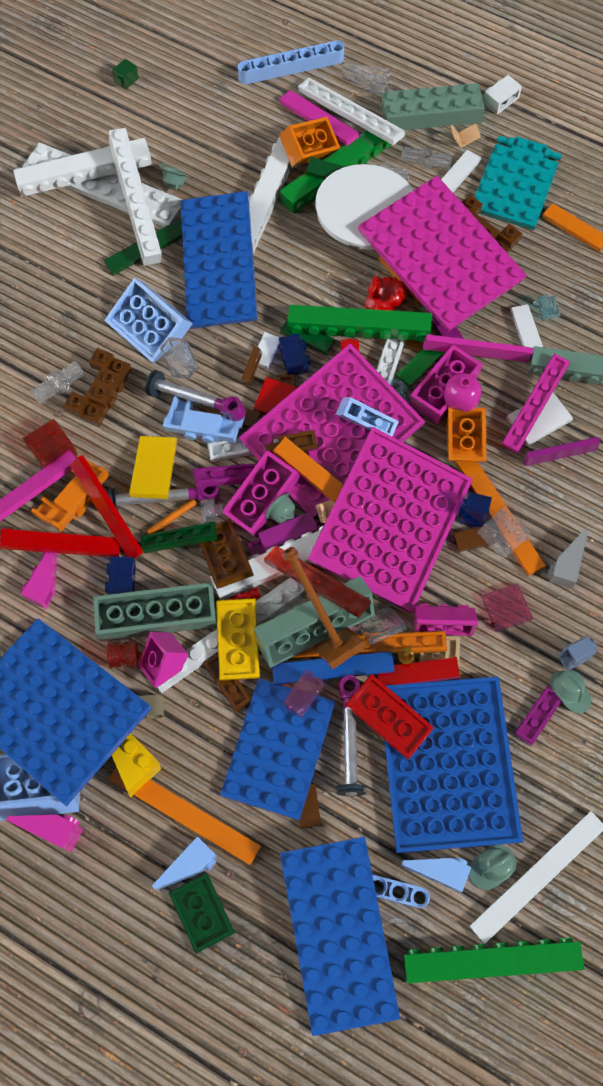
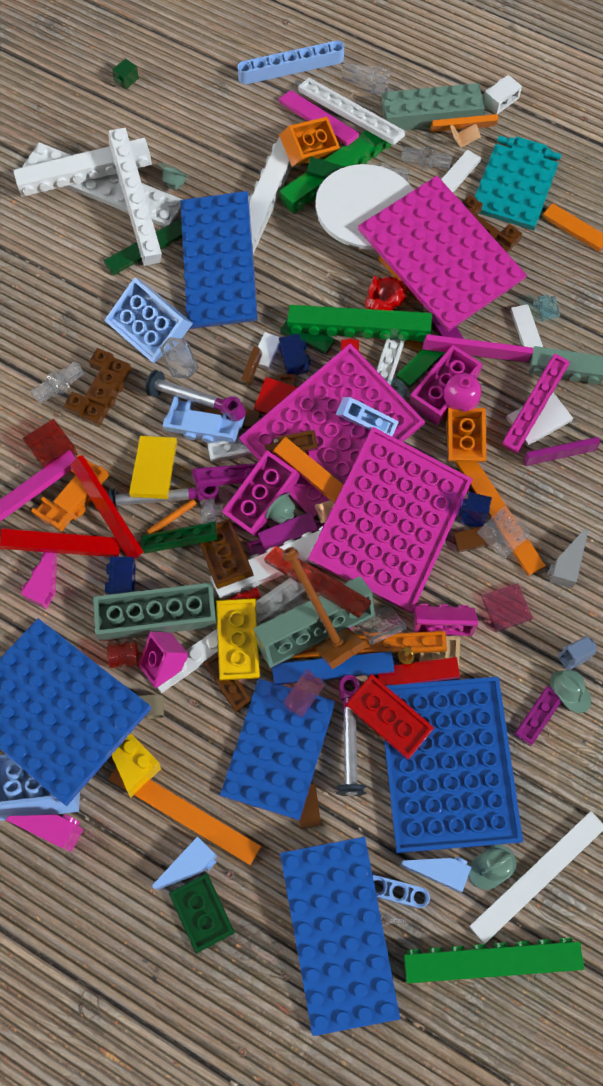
(463, 123): none -> orange tile

